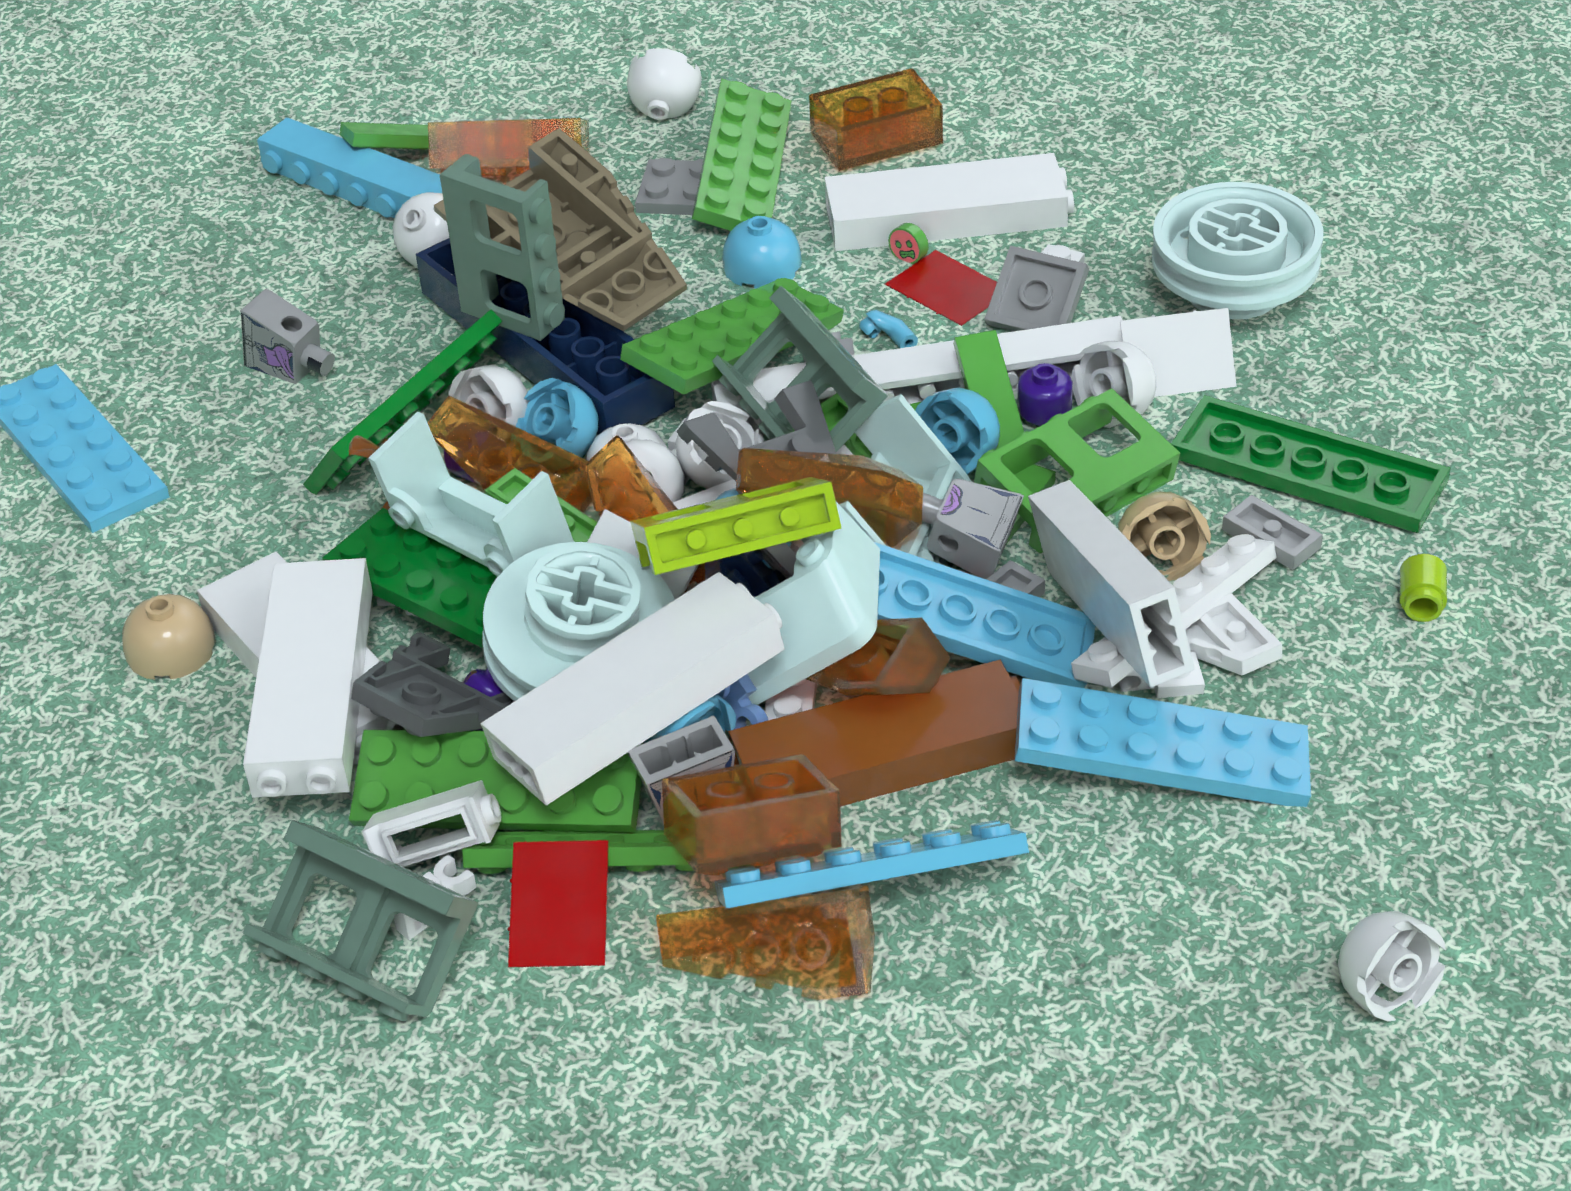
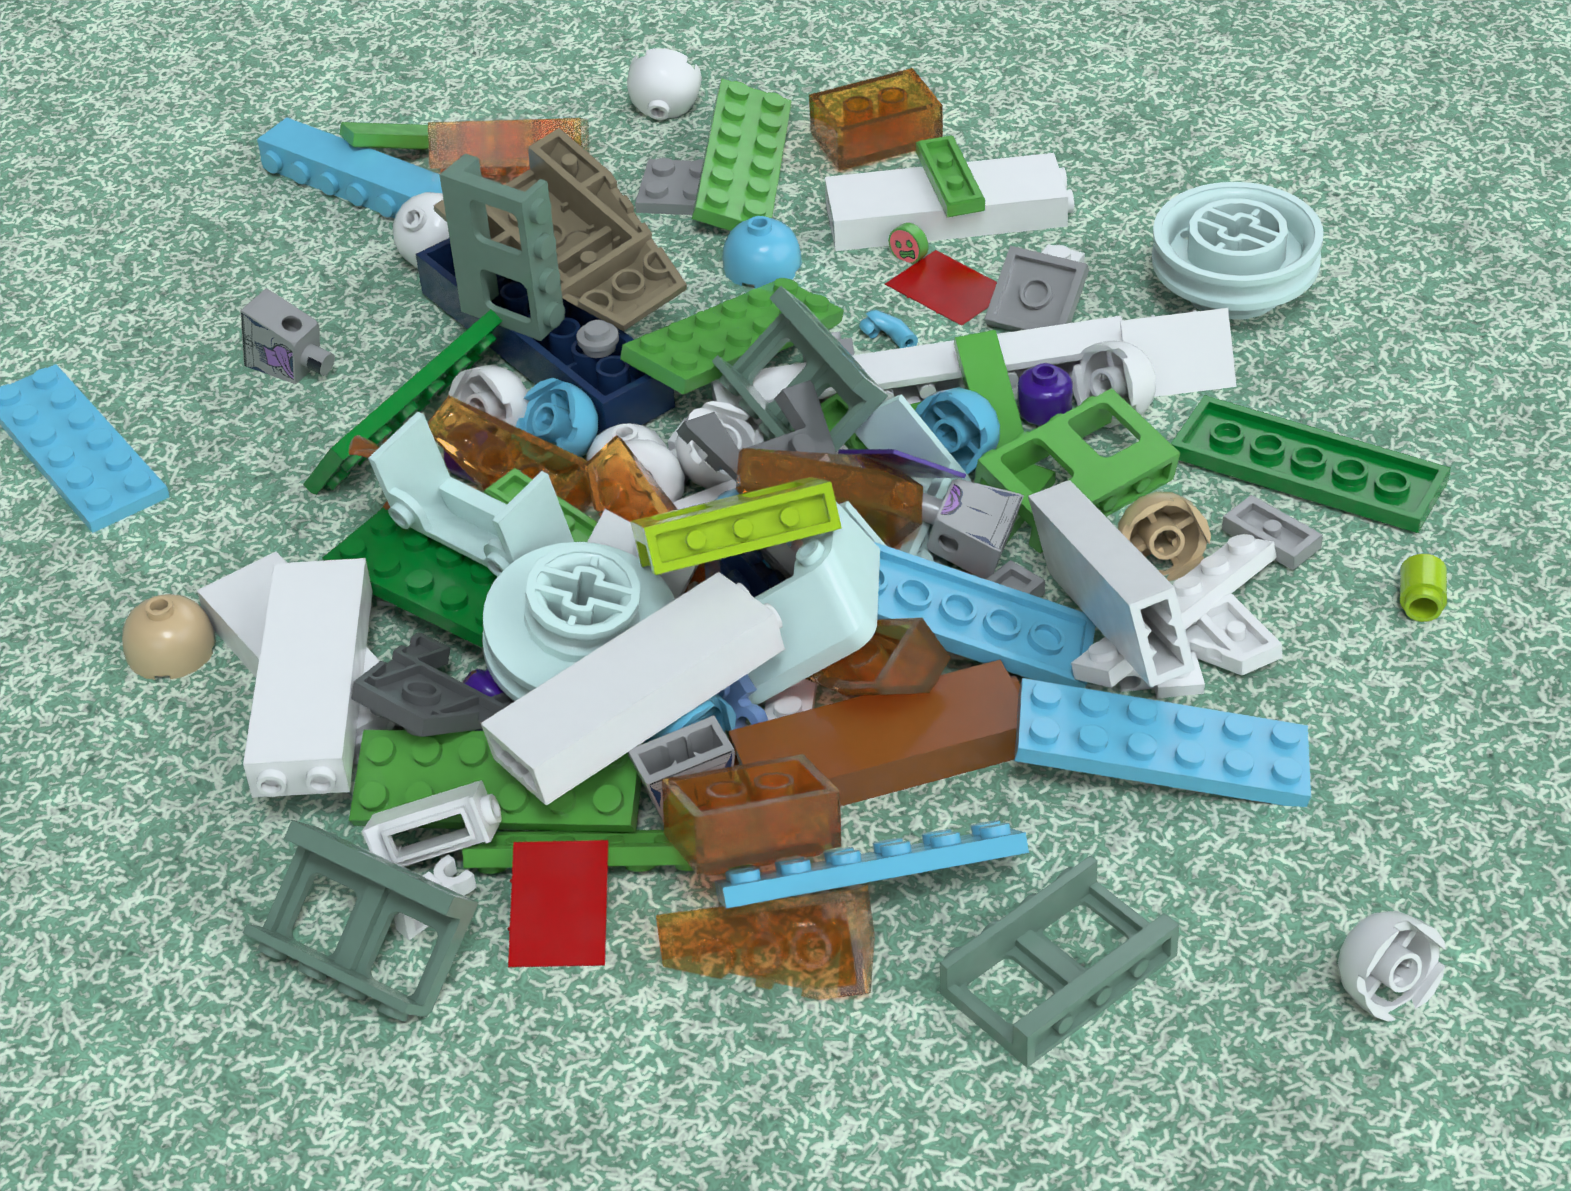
(598, 338): none -> light grey plate
(906, 463): none -> window
(950, 176): none -> bright green tile
(1076, 990): none -> sand green window

